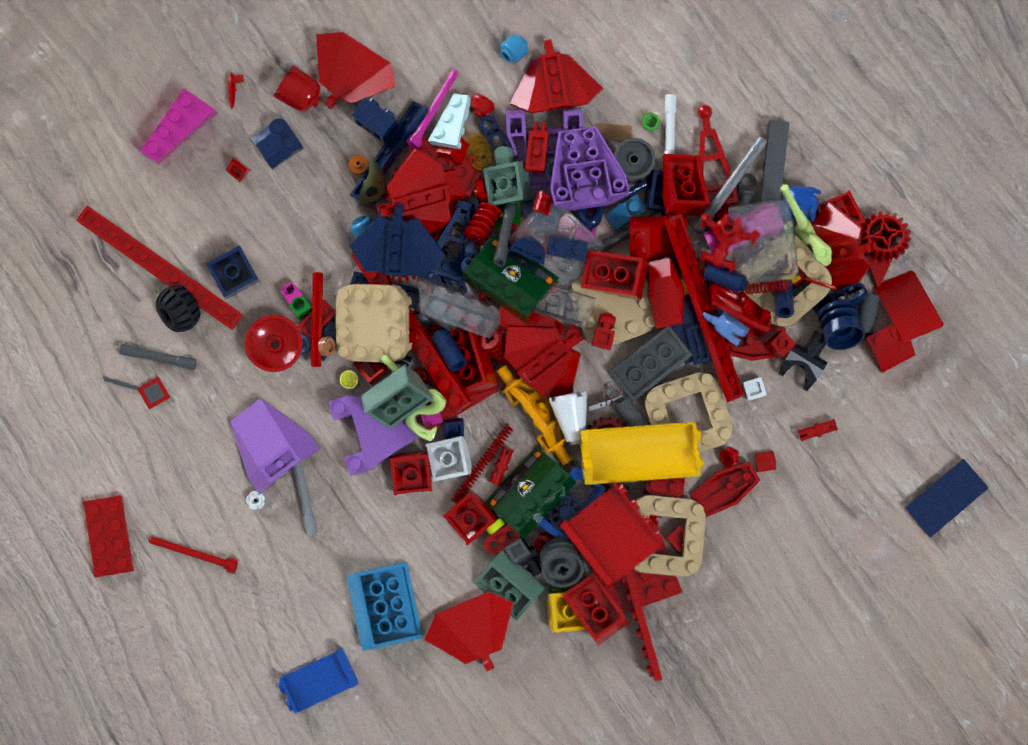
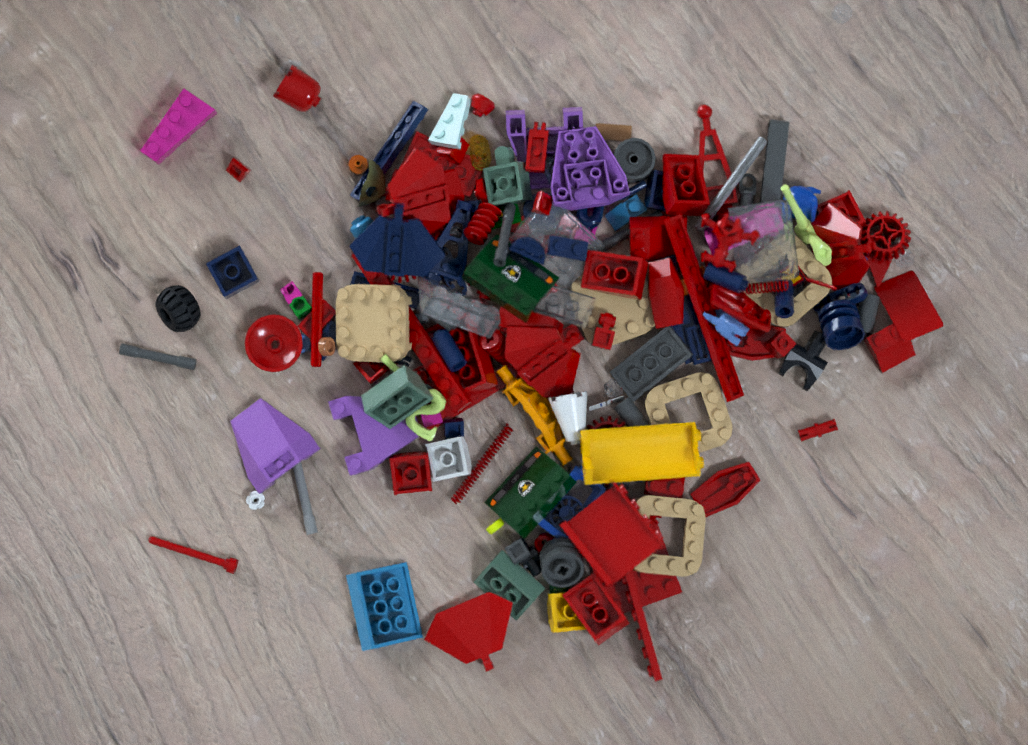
(108, 536): red plate -> none
(151, 392): piece -> none
(158, 266): red plate -> none
(232, 87): red bar -> none
(277, 142): dark blue slope -> none
(318, 681): blue panel -> none
(349, 379): tile -> none
(350, 69): red panel -> none
(374, 120): dark blue brick -> none
(415, 139): dark pink piece -> none
(470, 252): medium blue plate -> none
(470, 517): red slope -> none
(485, 131): dark blue beam -> none
(501, 466): red pin -> none
(501, 539): red plate -> none
(514, 48): dark azure head -> none
(554, 83): red panel -> none
(650, 122): bright green tile -> none
(670, 110): white piece -> none
(675, 538): red plate -> none
(699, 247): clear tile -> none
(729, 456): red tile -> none
(754, 389): white plate -> none
(765, 461): red slope -> none
(946, 498): dark blue tile -> none

